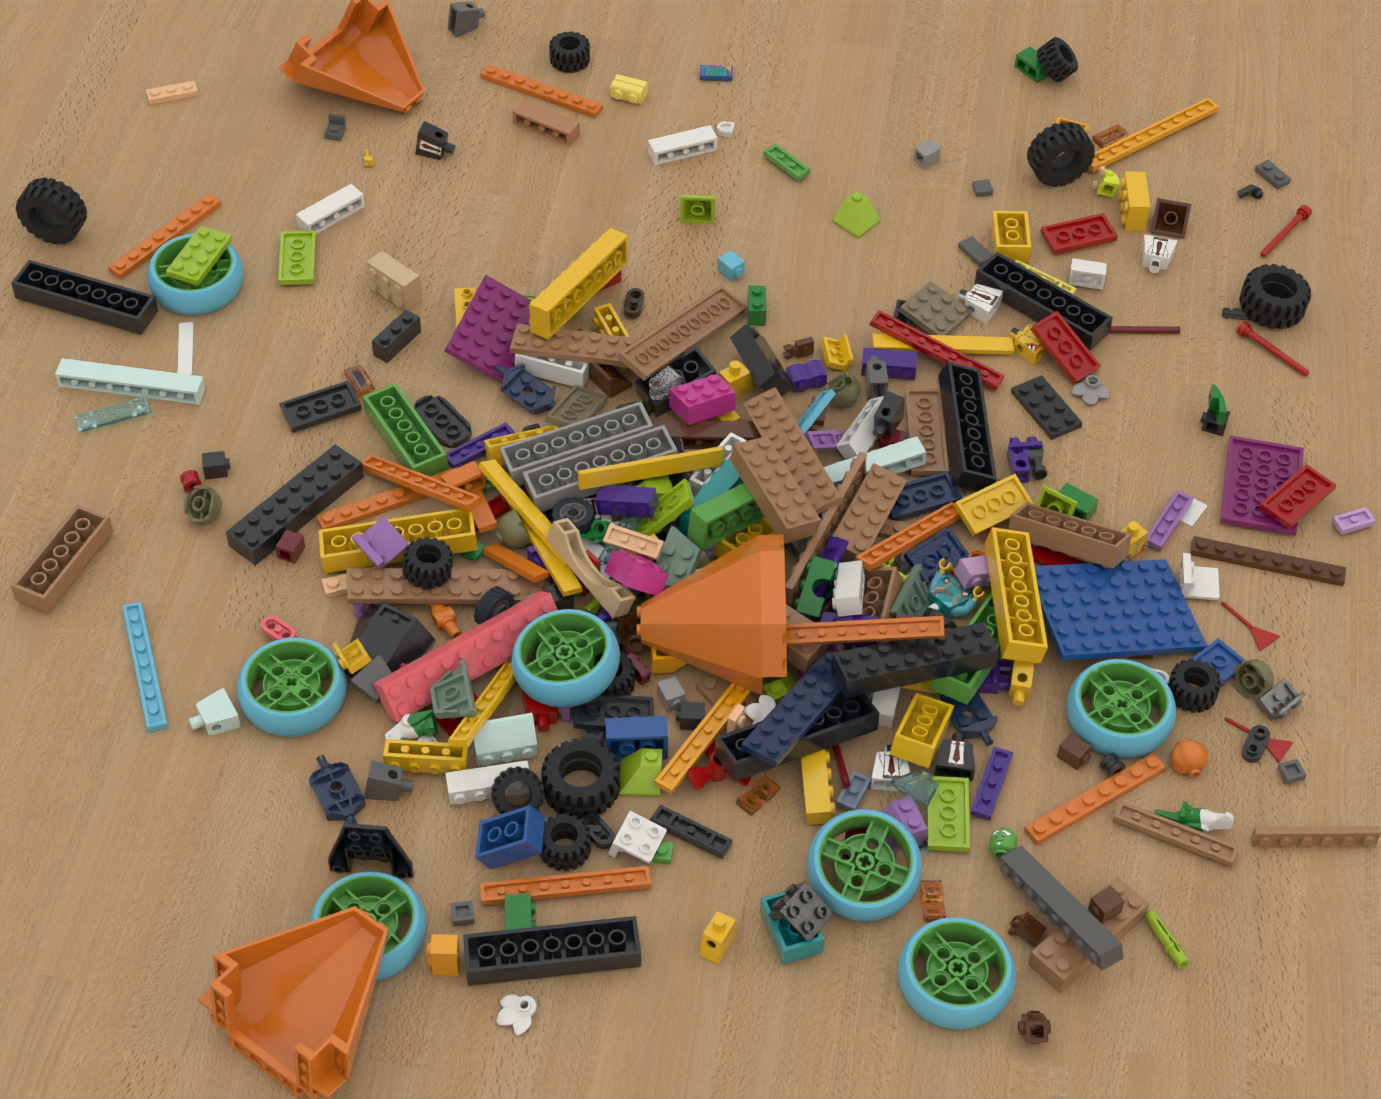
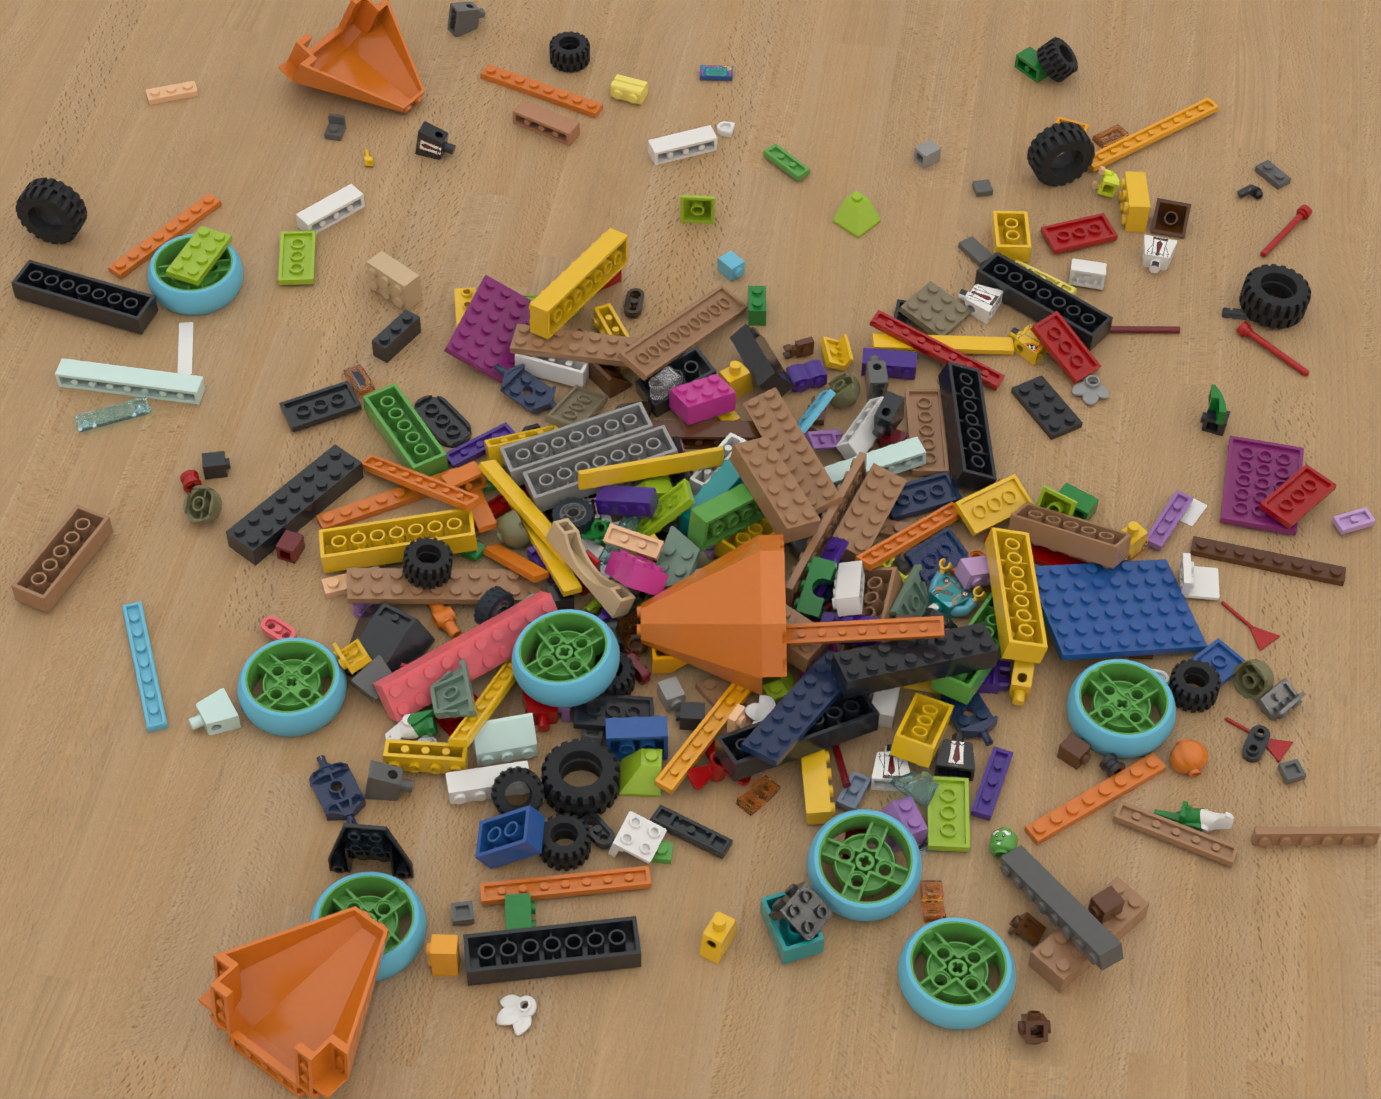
(381, 543): medium lavender bracket -> none
(1025, 453): dark purple hips -> none
(1172, 946): lime pin -> none

